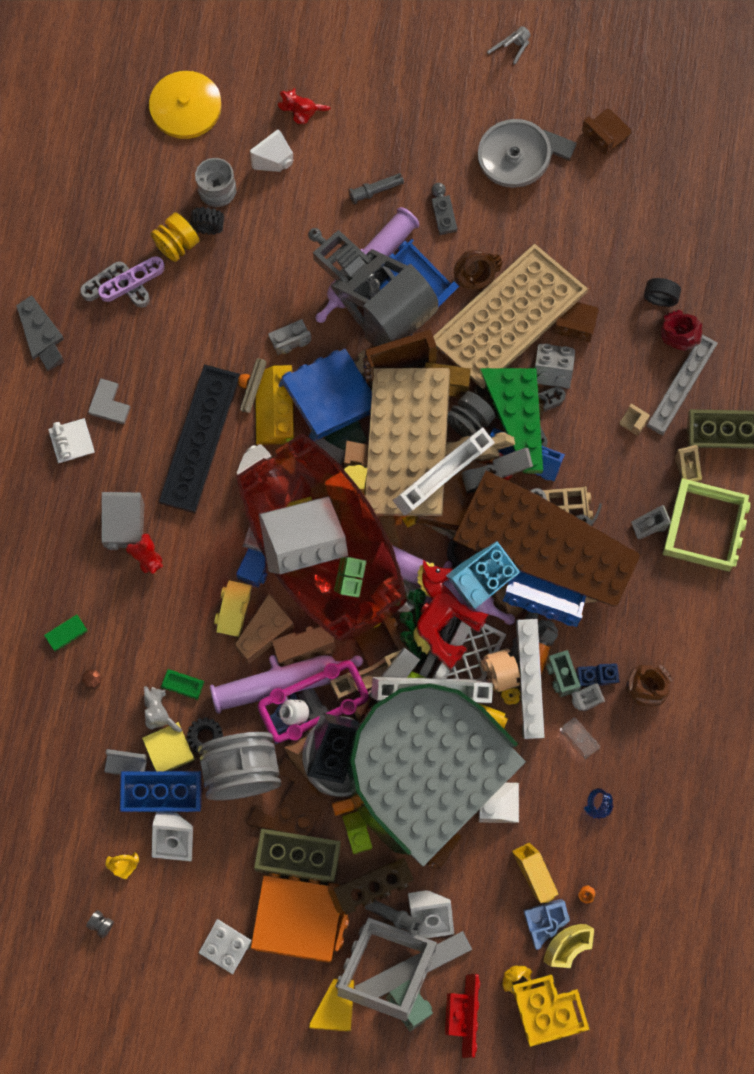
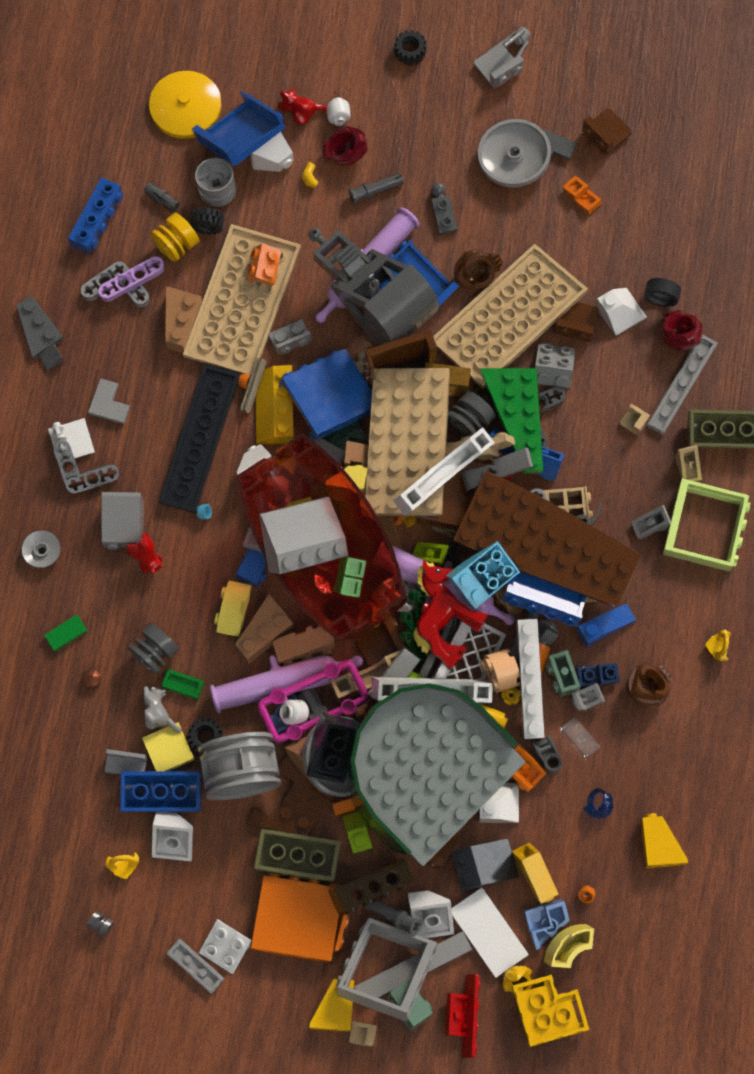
(37, 541): none -> light grey dish
(75, 474): none -> dark grey beam
(95, 216): none -> blue brick
(152, 648): none -> dark grey wheel
(161, 196): none -> dark grey pin
(180, 317): none -> medium nougat wedge
(195, 966): none -> light grey tile
(204, 511): none -> medium azure hinge
(237, 313): none -> tan plate
(241, 130): none -> blue panel
(264, 264): none -> orange bracket
(307, 175): none -> yellow arm
(338, 111): none -> white head
(345, 146): none -> dark red helmet
(362, 1034): none -> tan panel
(414, 38): none -> black tyre
(431, 552): none -> lime slope
(484, 865): none -> black slope
(488, 932): none -> white tile
(499, 66): none -> light grey bracket
(530, 772): none -> orange bracket
(545, 752): none -> dark grey piece
(581, 195): none -> orange slope
(605, 625): none -> blue slope
(619, 310): none -> white slope
(660, 844): none -> yellow slope
(718, 645): none -> yellow piece

